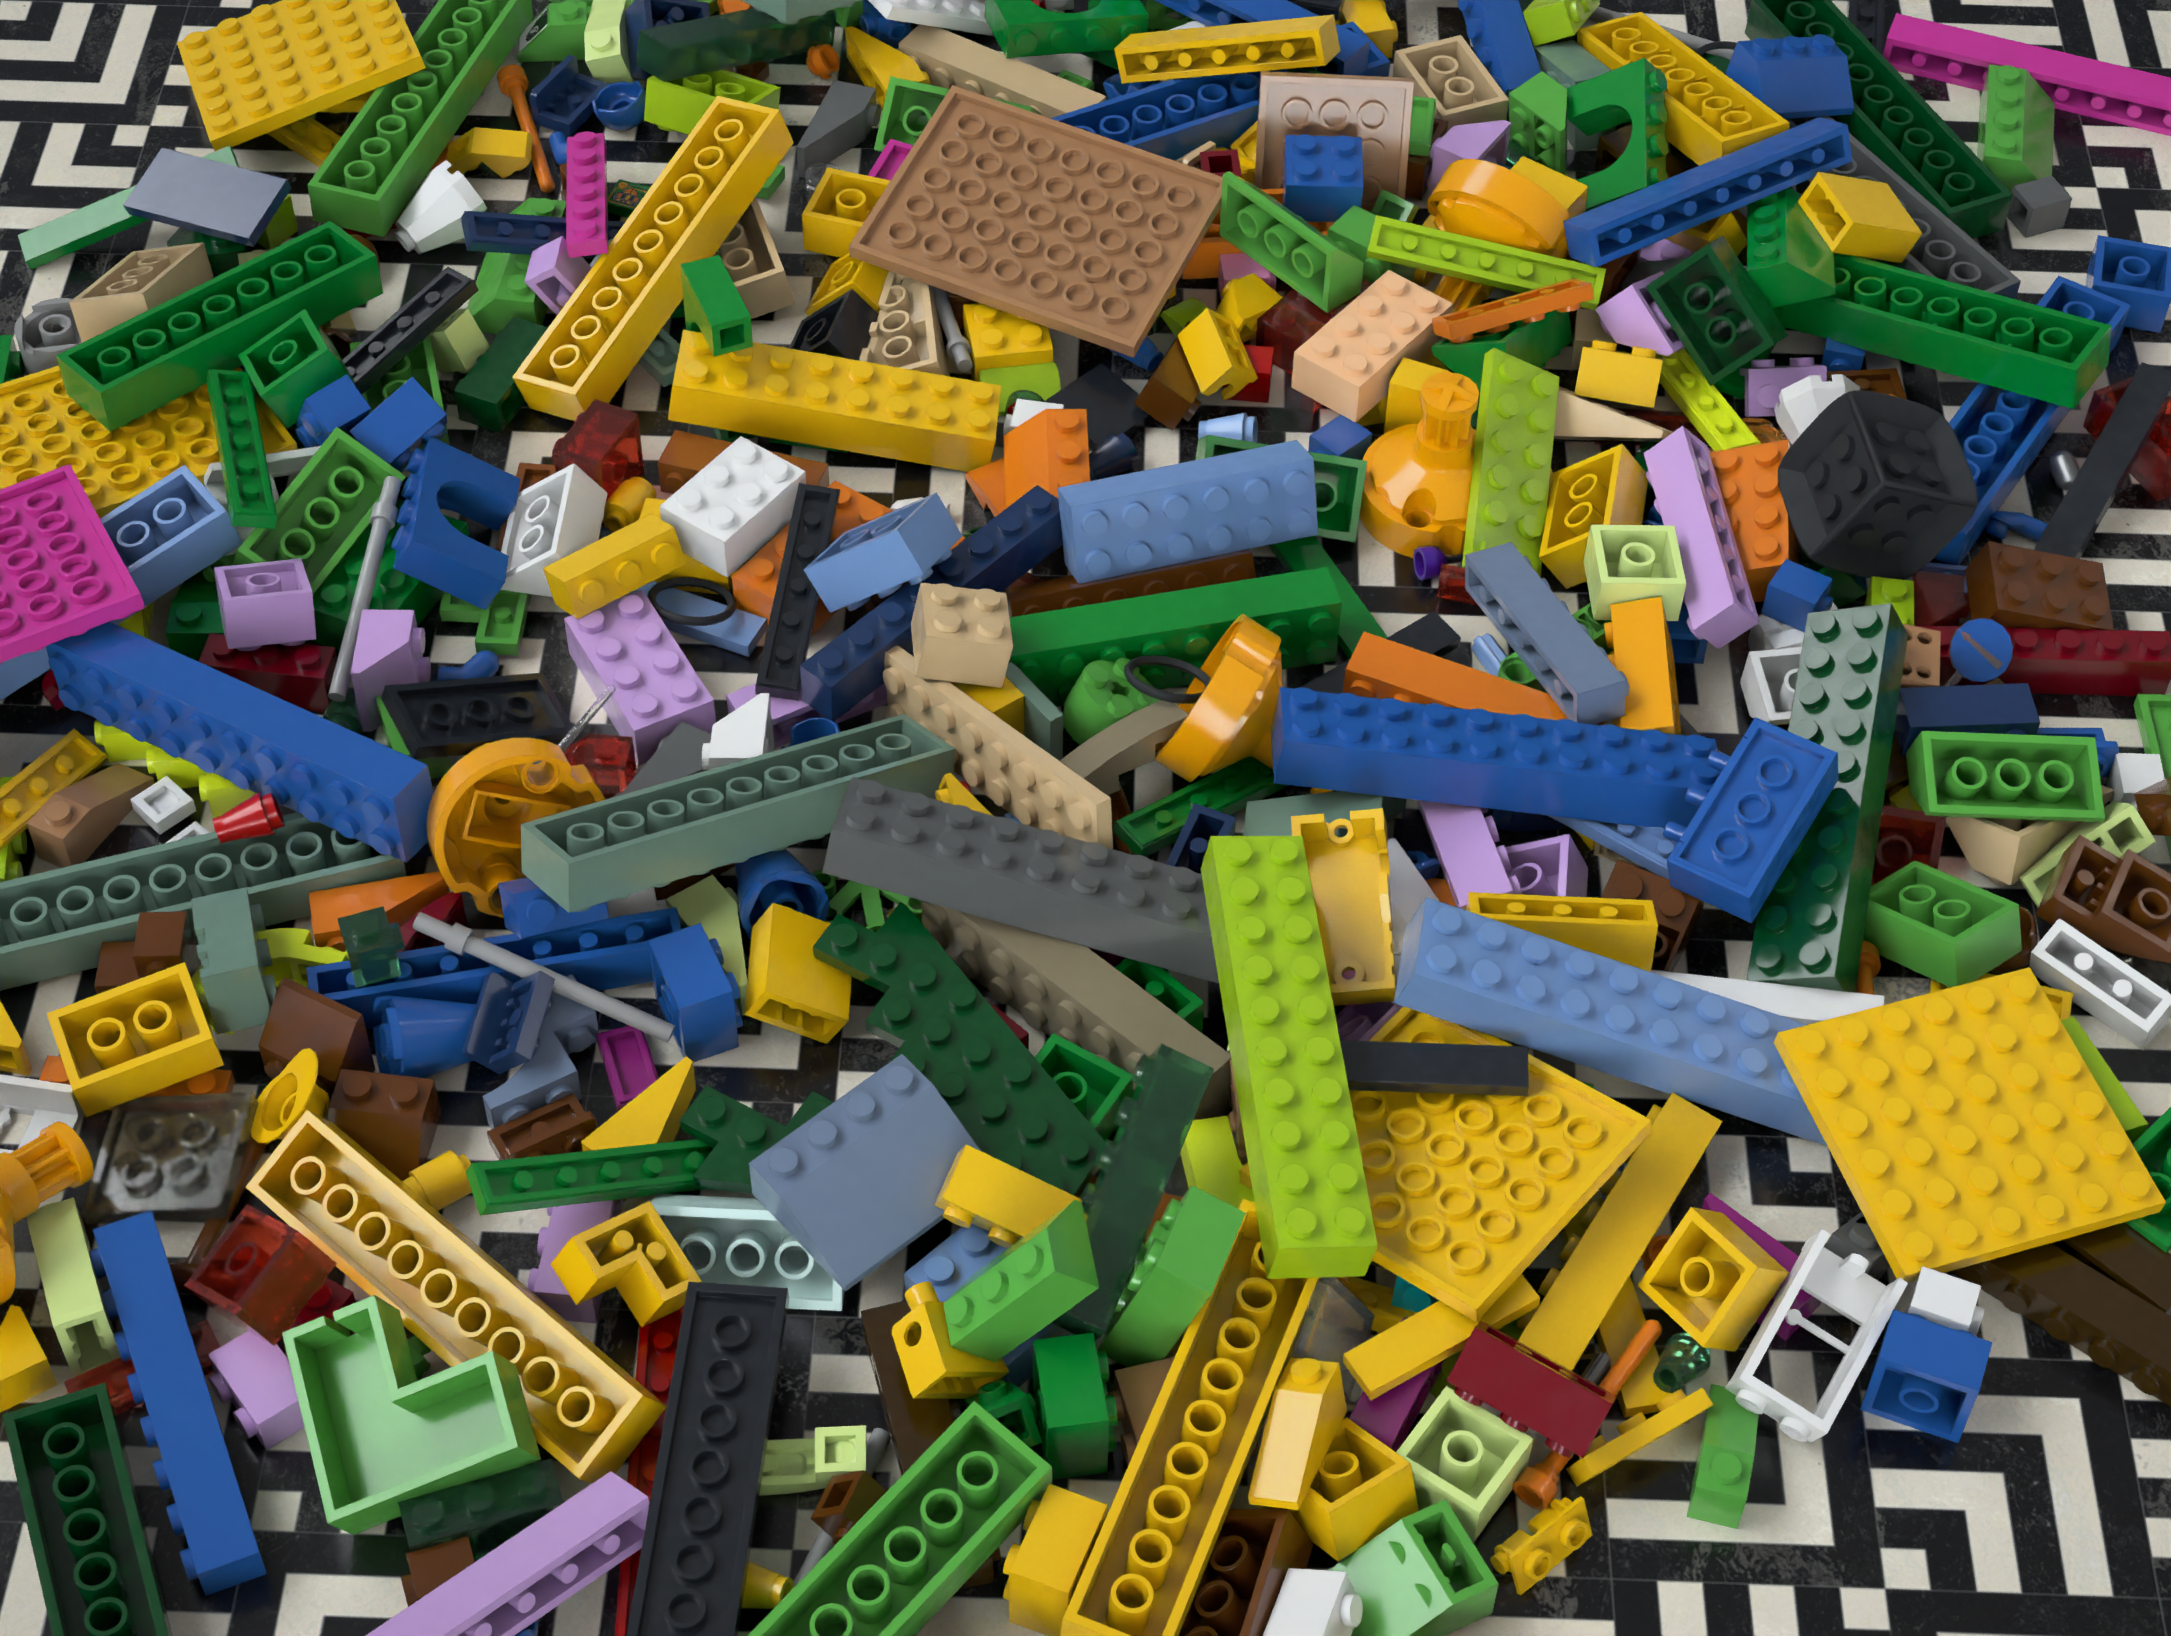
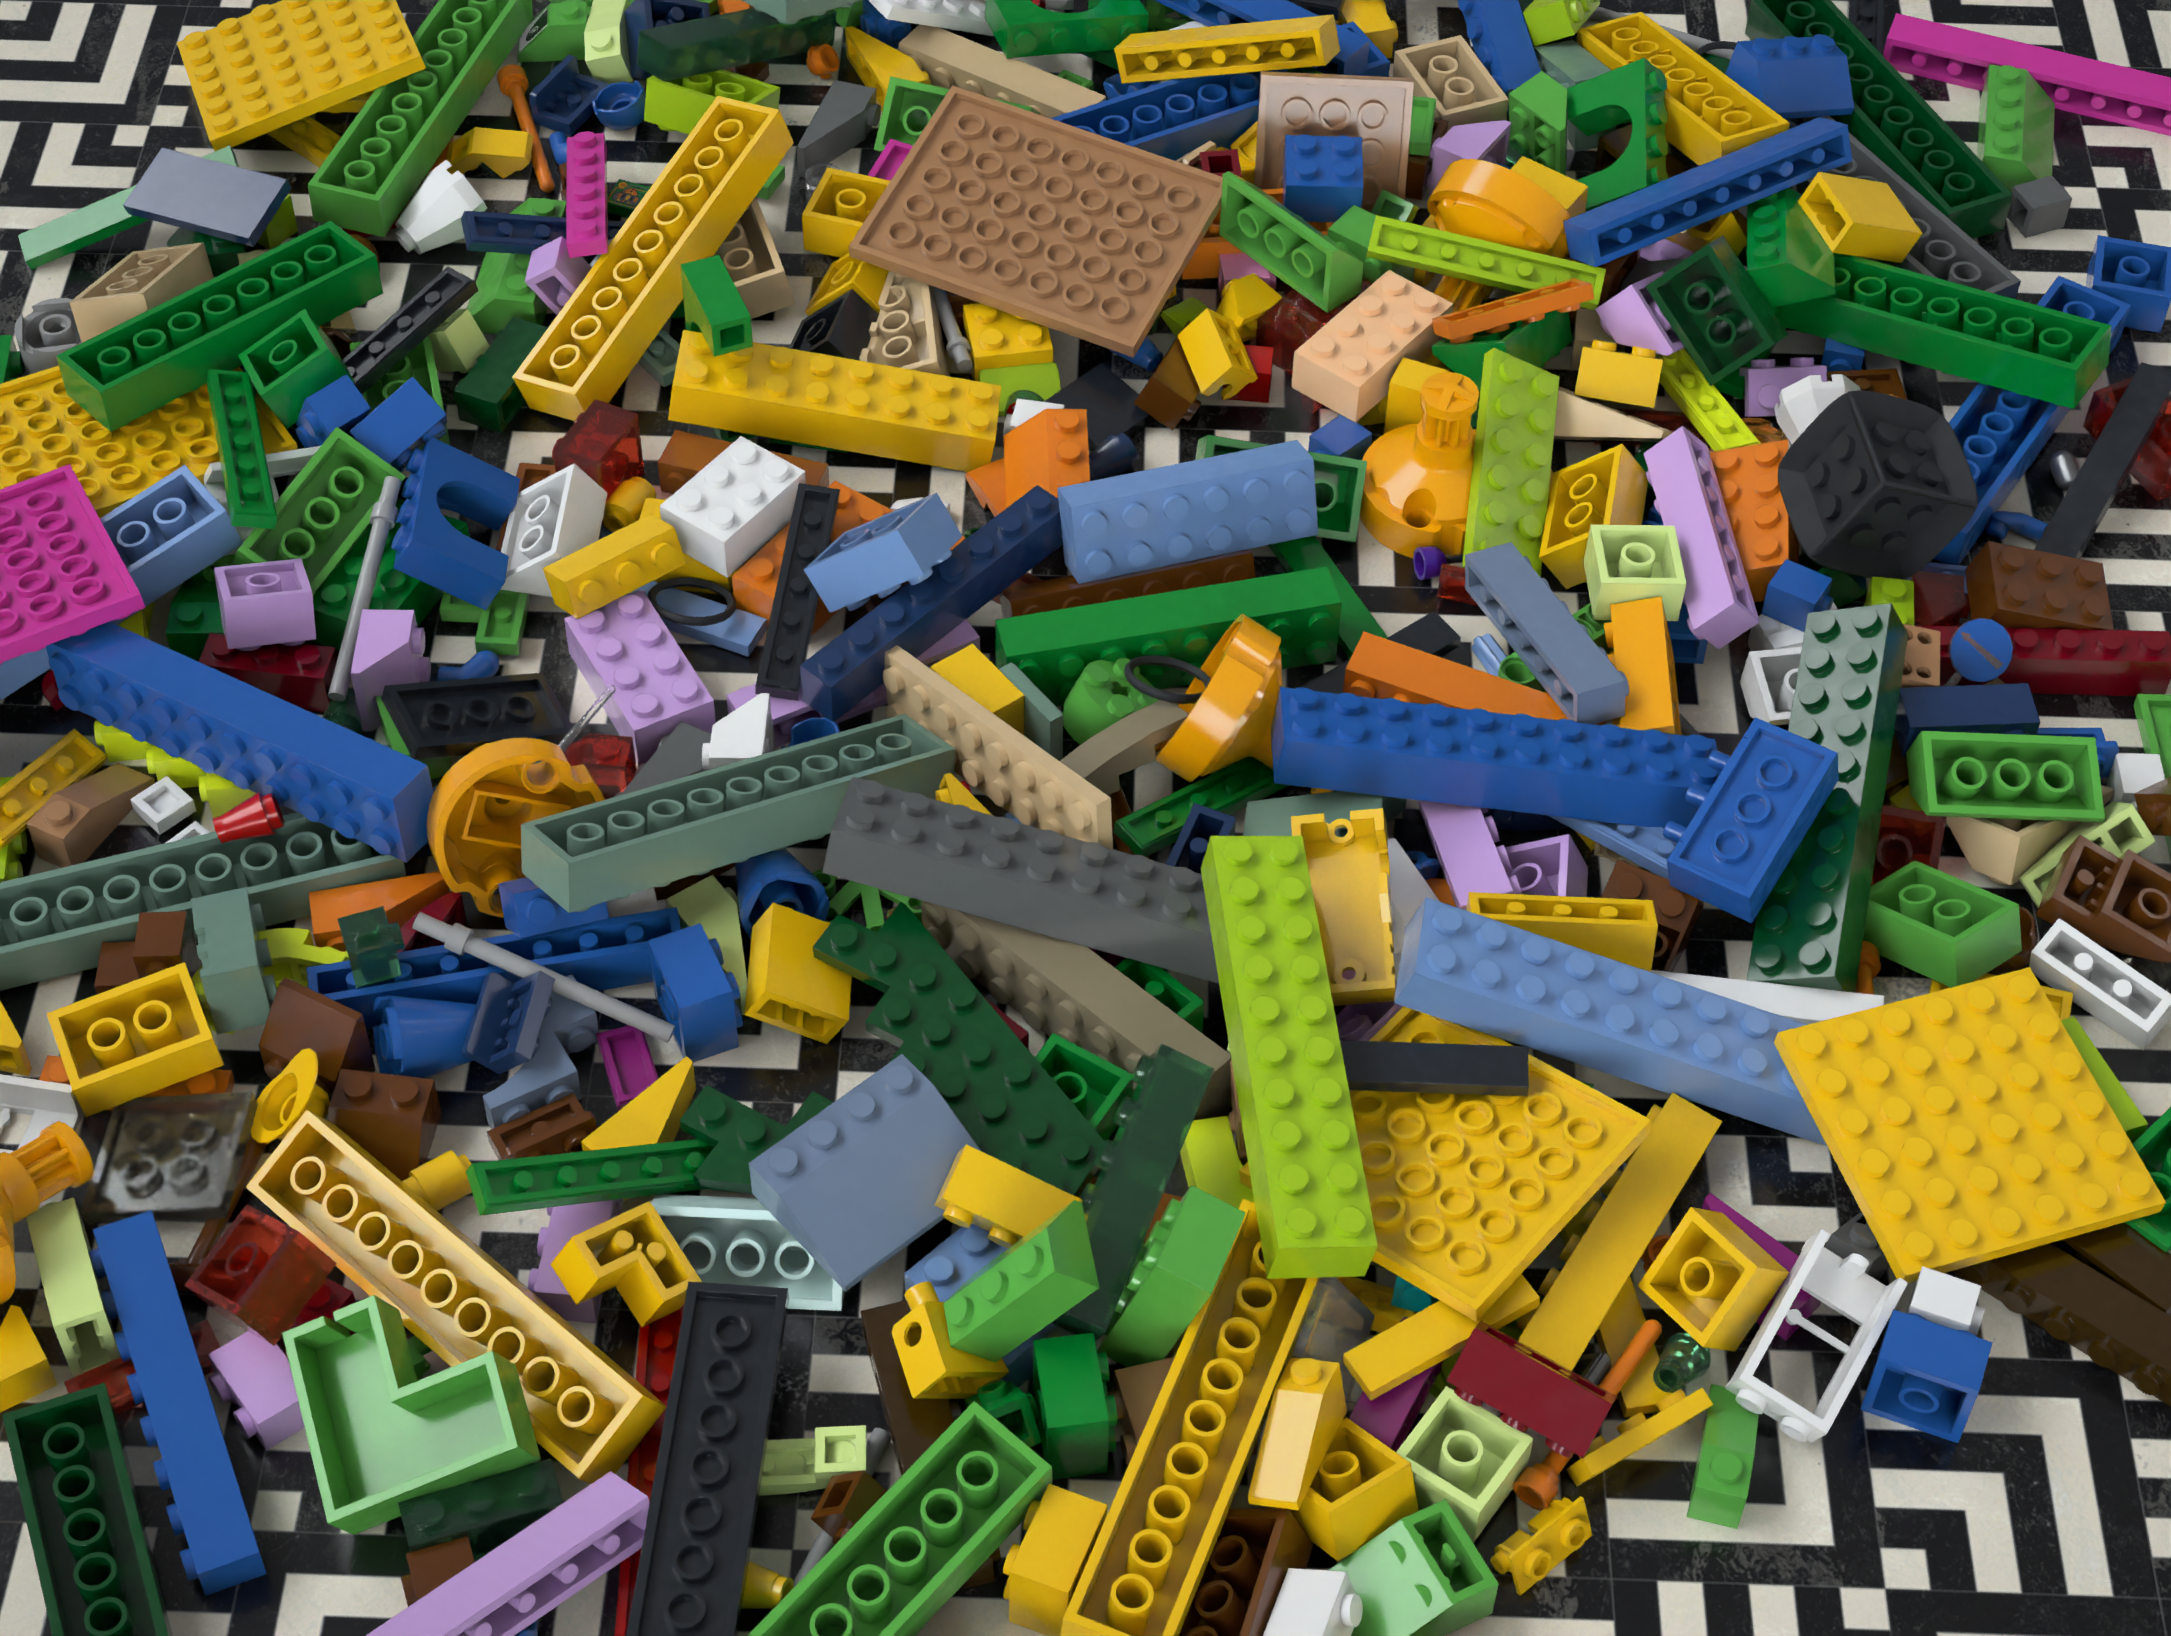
(961, 635): tan brick -> none
(1234, 427): light blue cone -> none

